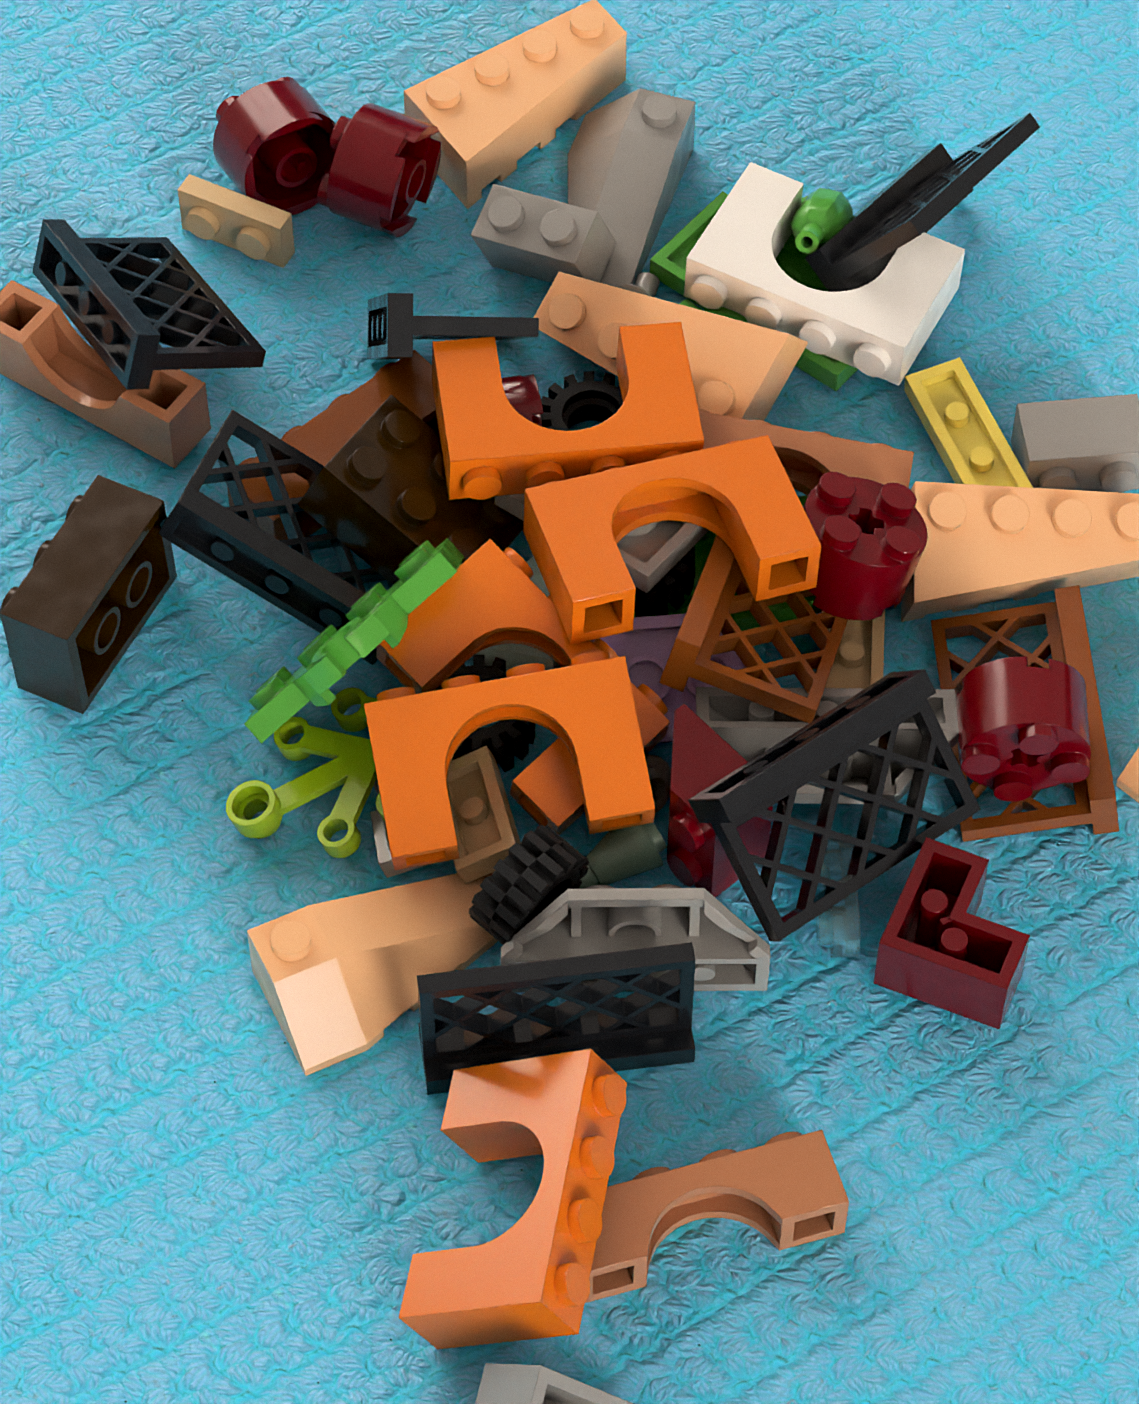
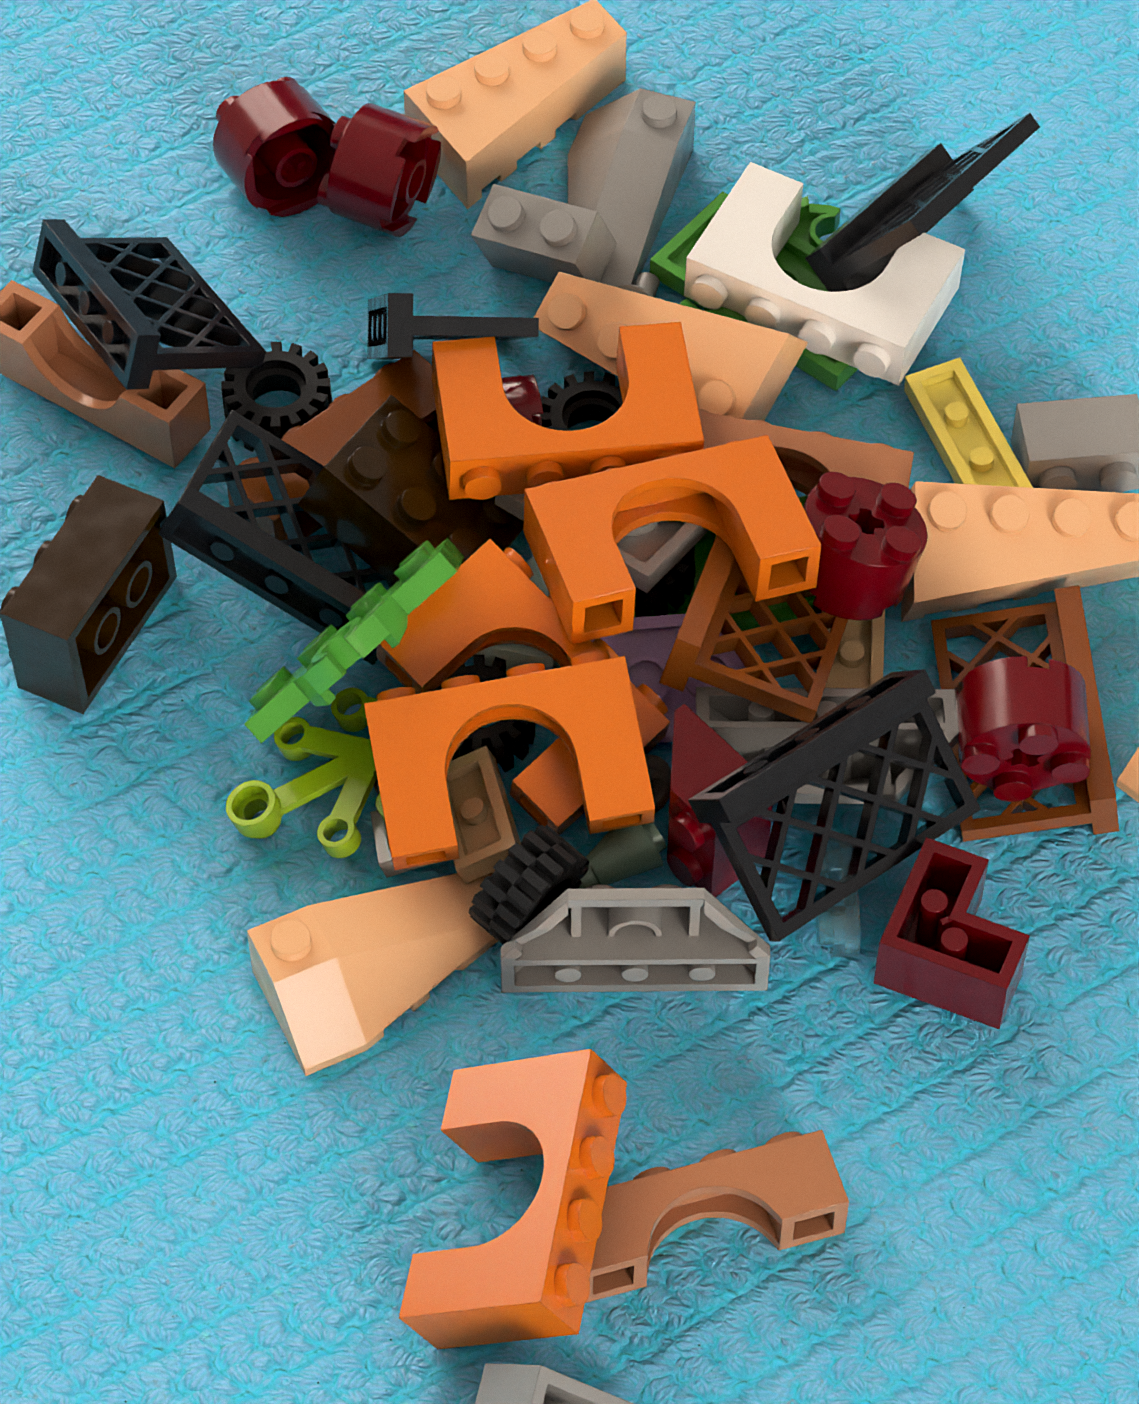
(236, 221): tan plate -> none
(280, 372): none -> black tyre
(627, 1033): black fence -> none
(820, 218): bright green plant -> none

